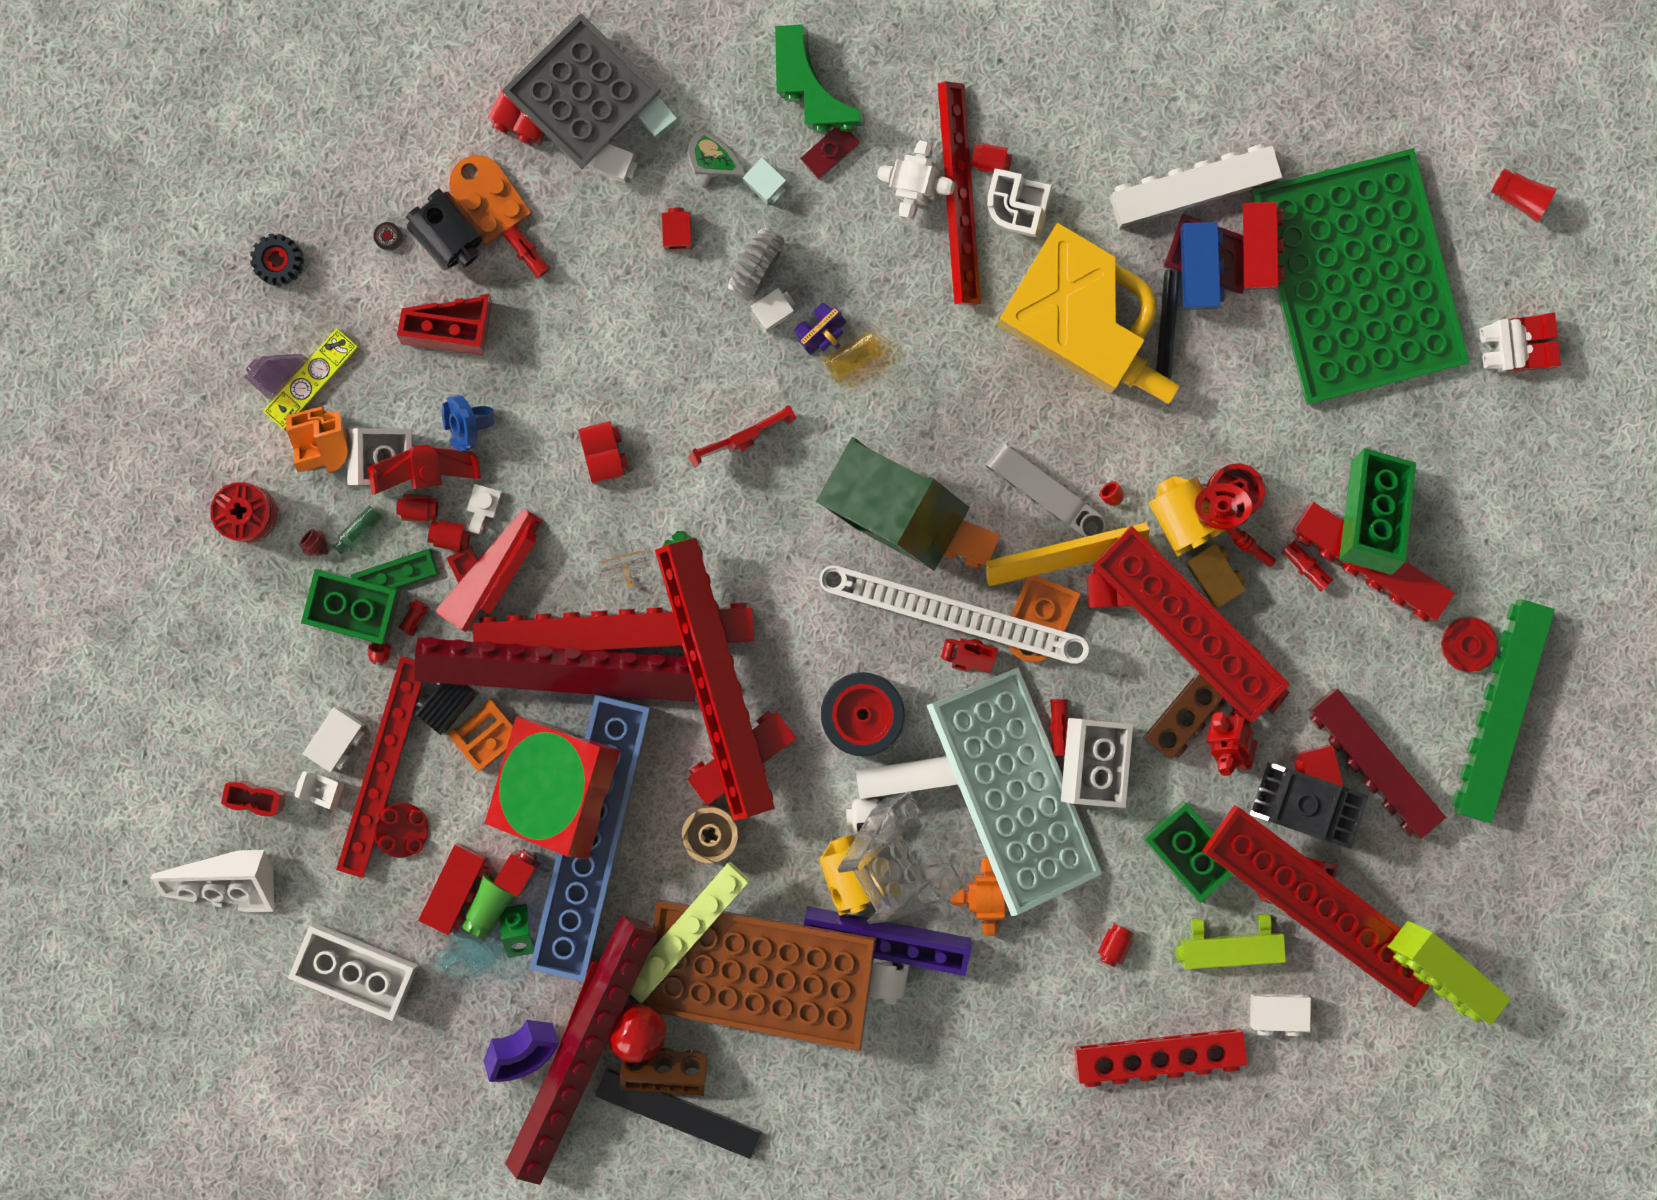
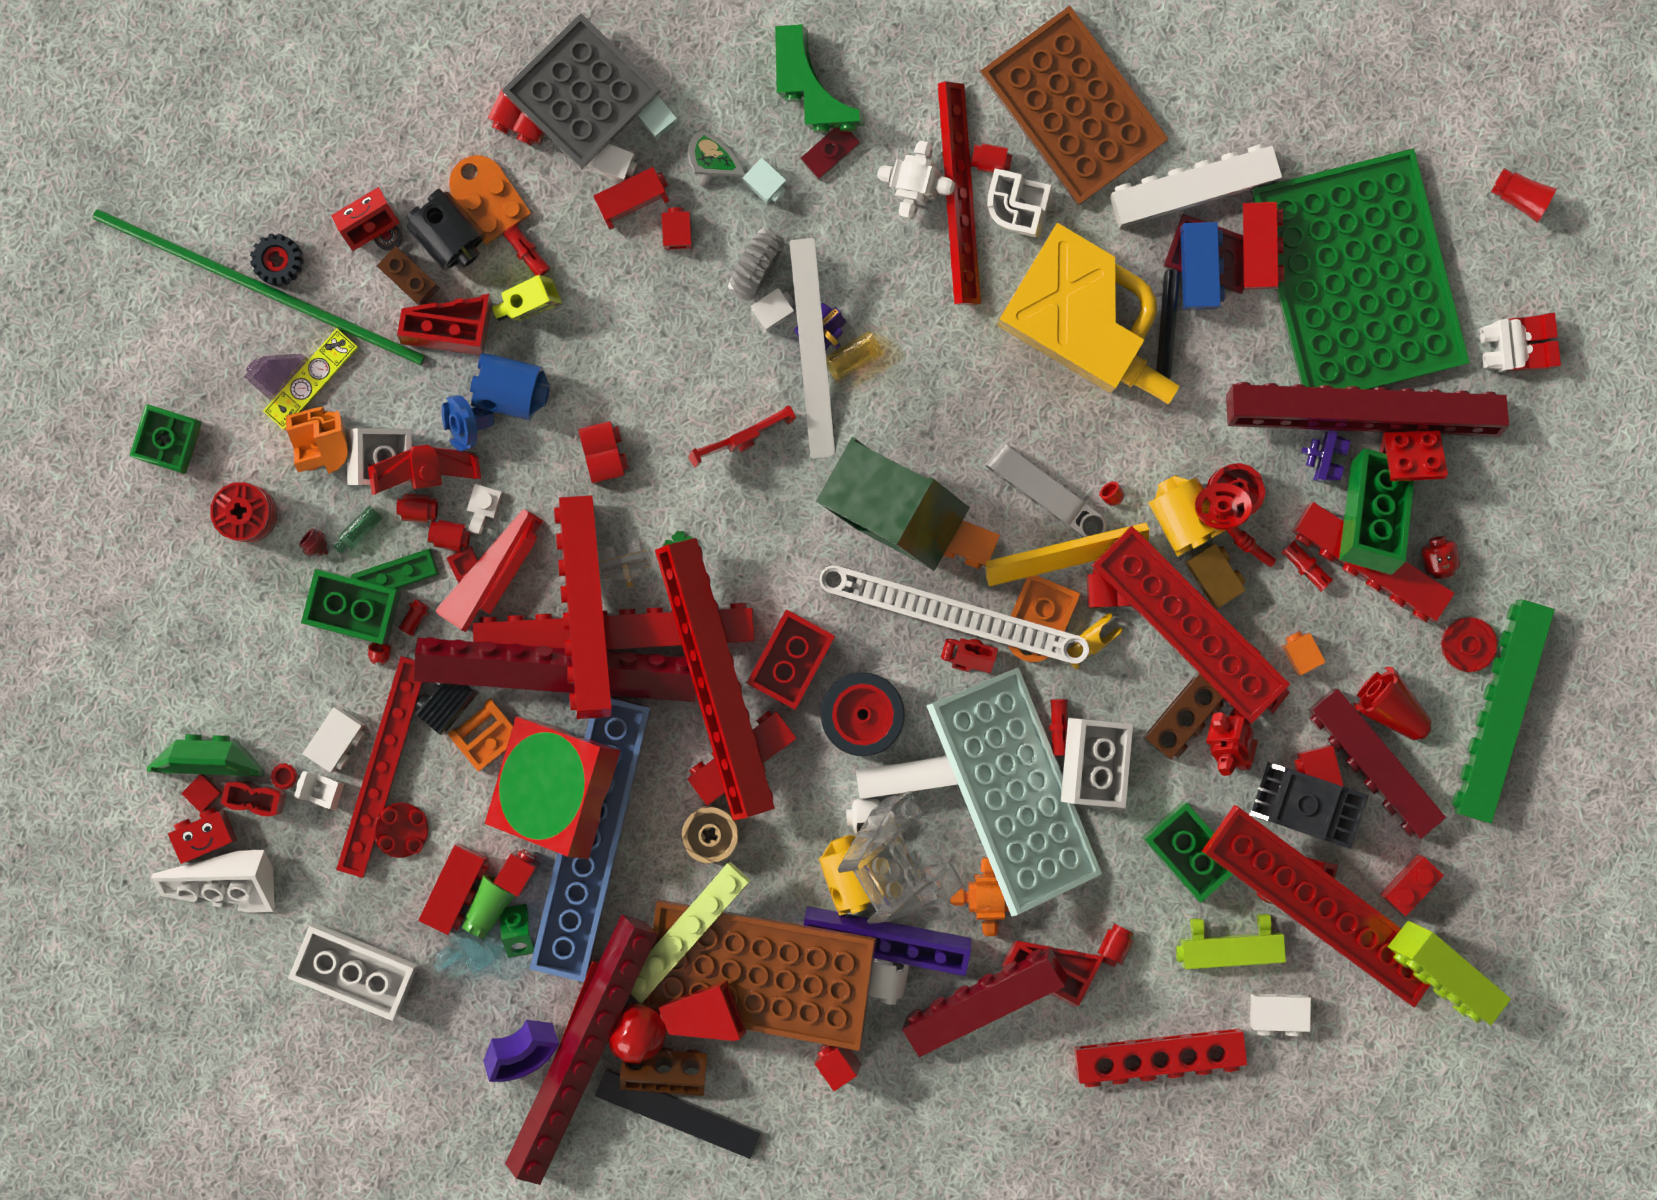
(159, 422): none -> green brick
(201, 793): none -> red tile
(201, 836): none -> red brick
(206, 757): none -> green wedge
(258, 287): none -> green piece
(284, 776): none -> red piece
(365, 219): none -> red brick
(408, 276): none -> reddish brown brick
(509, 387): none -> blue cylinder
(537, 294): none -> neon yellow torso
(584, 607): none -> red brick
(631, 195): none -> red brick
(704, 1014): none -> red slope
(790, 659): none -> red brick
(812, 347): none -> white sticker
(837, 1065): none -> red brick
(984, 1001): none -> dark red brick
(1073, 105): none -> dark orange plate
(1078, 966): none -> red wedge
(1092, 637): none -> yellow piece
(1302, 652): none -> orange brick
(1330, 445): none -> dark purple hips
(1366, 409): none -> dark red brick
(1392, 704): none -> red cone
(1411, 885): none -> red brick
(1414, 455): none -> red bracket
(1440, 557): none -> red head

